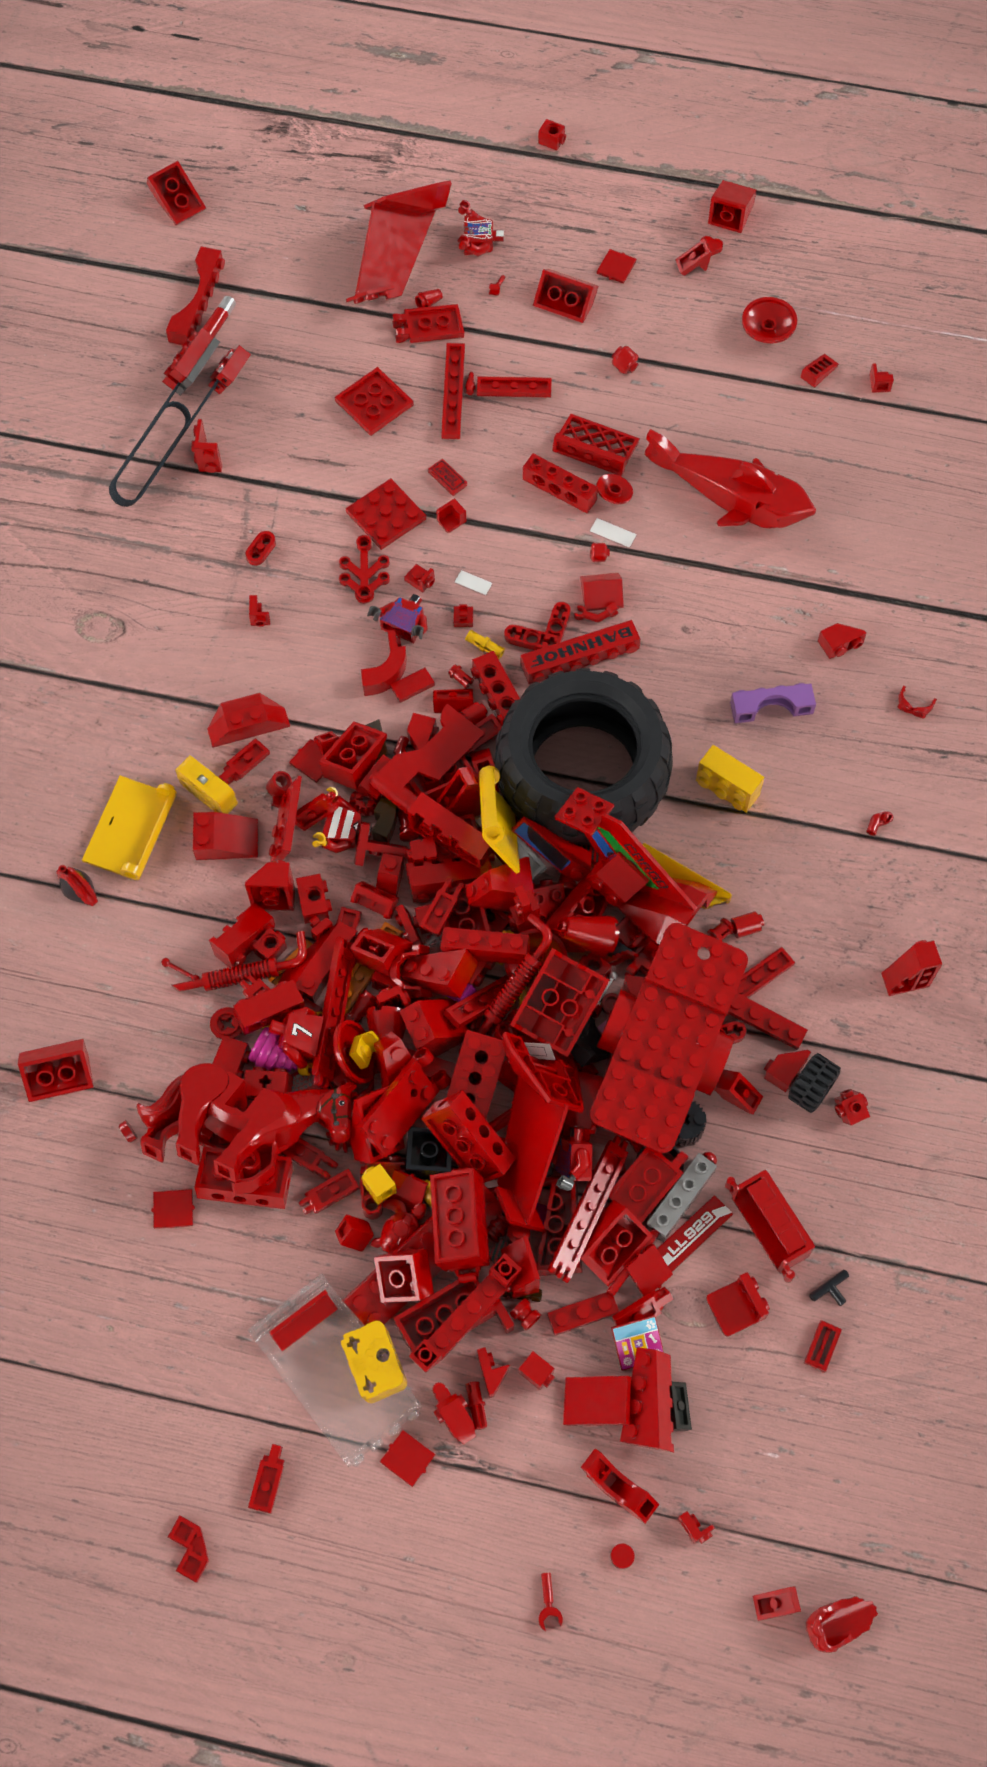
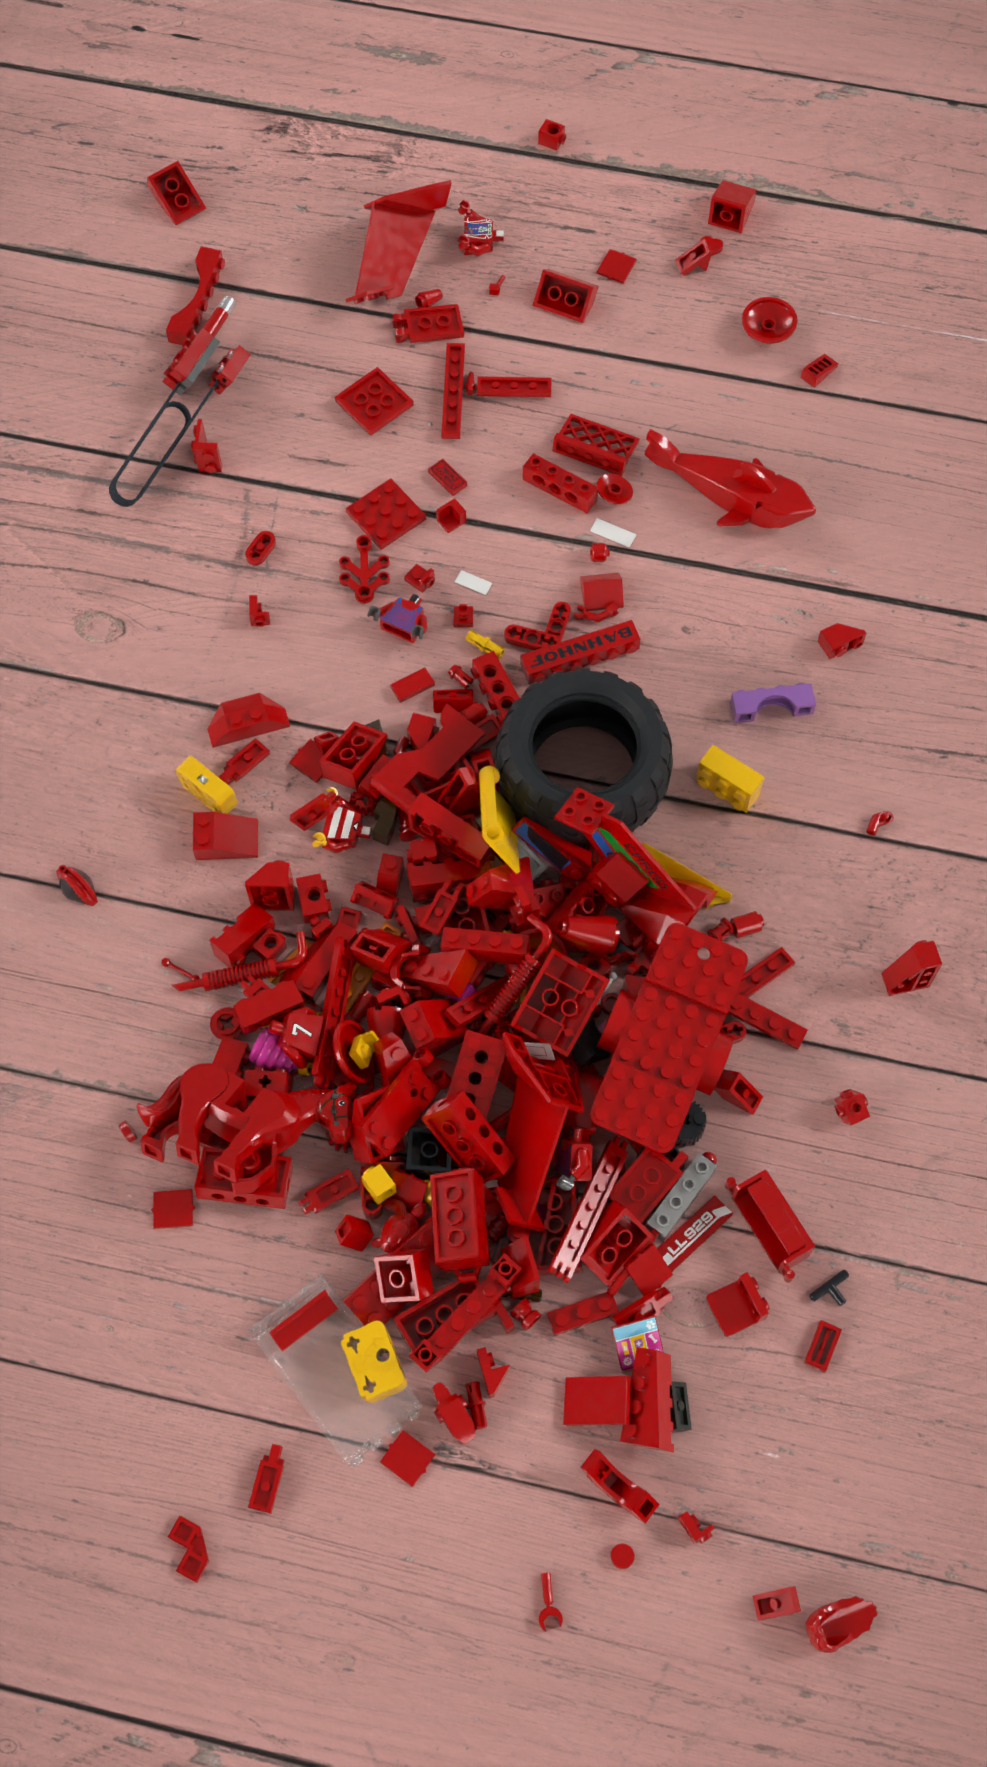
(55, 1070): red slope -> none
(128, 839): yellow door -> none
(286, 800): red hinge -> none
(309, 1157): red hinge -> none
(374, 847): red bracket -> none
(378, 679): red arch -> none
(537, 1371): red brick -> none
(625, 359): red head -> none
(785, 1068): red slope -> none
(814, 1082): black tyre -> none
(880, 380): red panel -> none
(922, 711): red cap -> none

